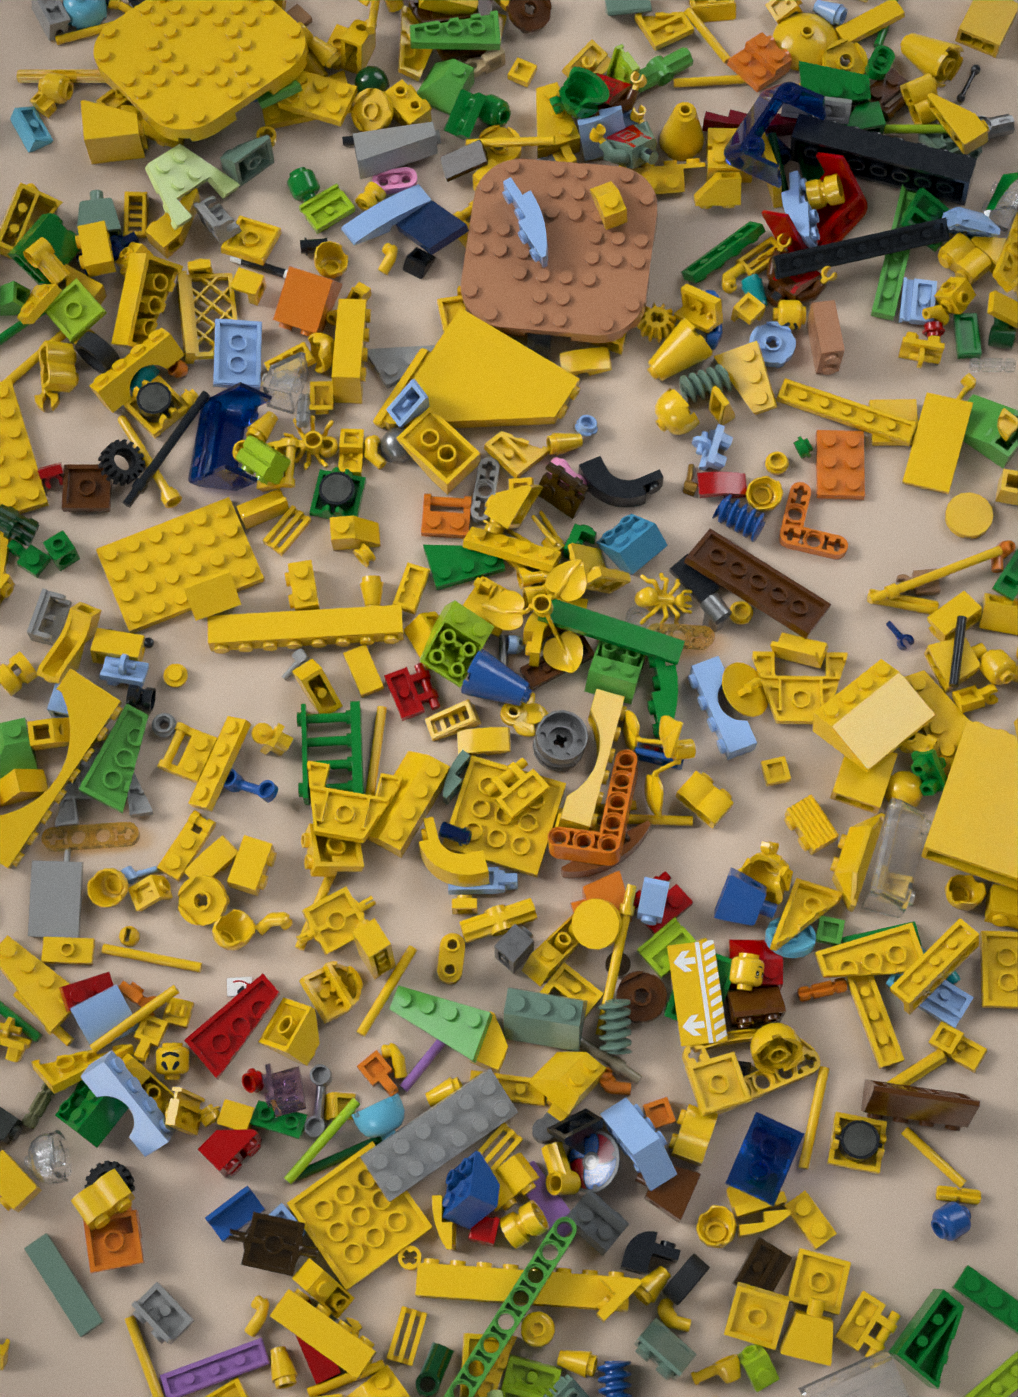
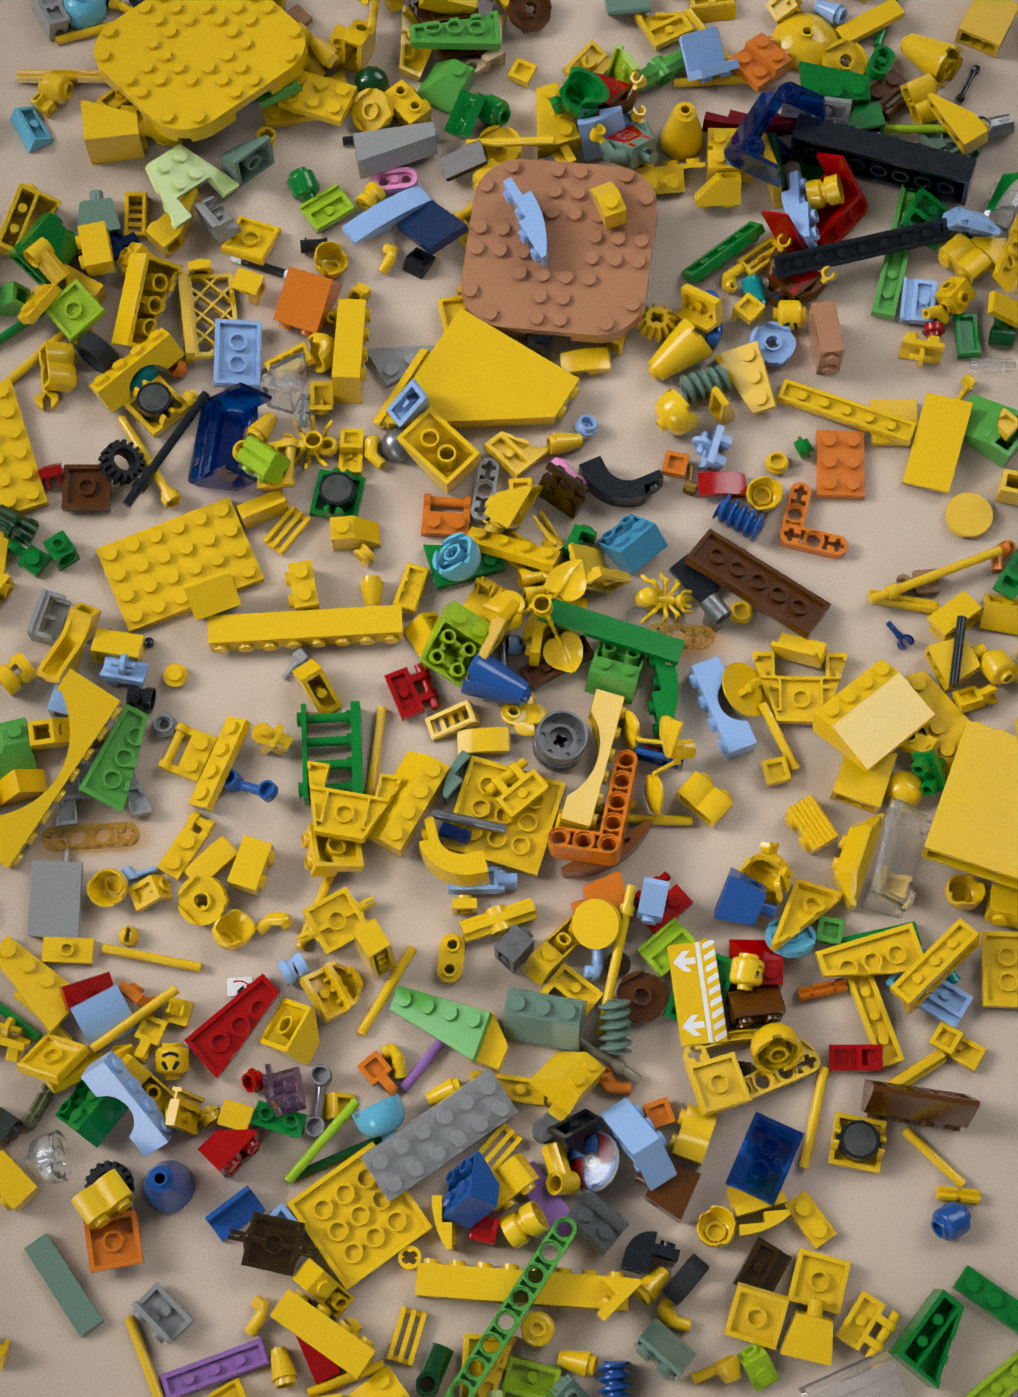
(52, 1058): none -> yellow plate
(168, 1186): none -> blue cone
(288, 971): none -> light blue wheel
(363, 670): yellow tile -> none
(457, 558): none -> medium azure cylinder
(469, 821): none -> flat silver bar
(499, 628): none -> yellow plate
(593, 972): none -> light blue arm
(675, 464): none -> orange plate
(705, 55): none -> light blue bracket
(778, 736): none -> yellow bar
(856, 1057): none -> red slope

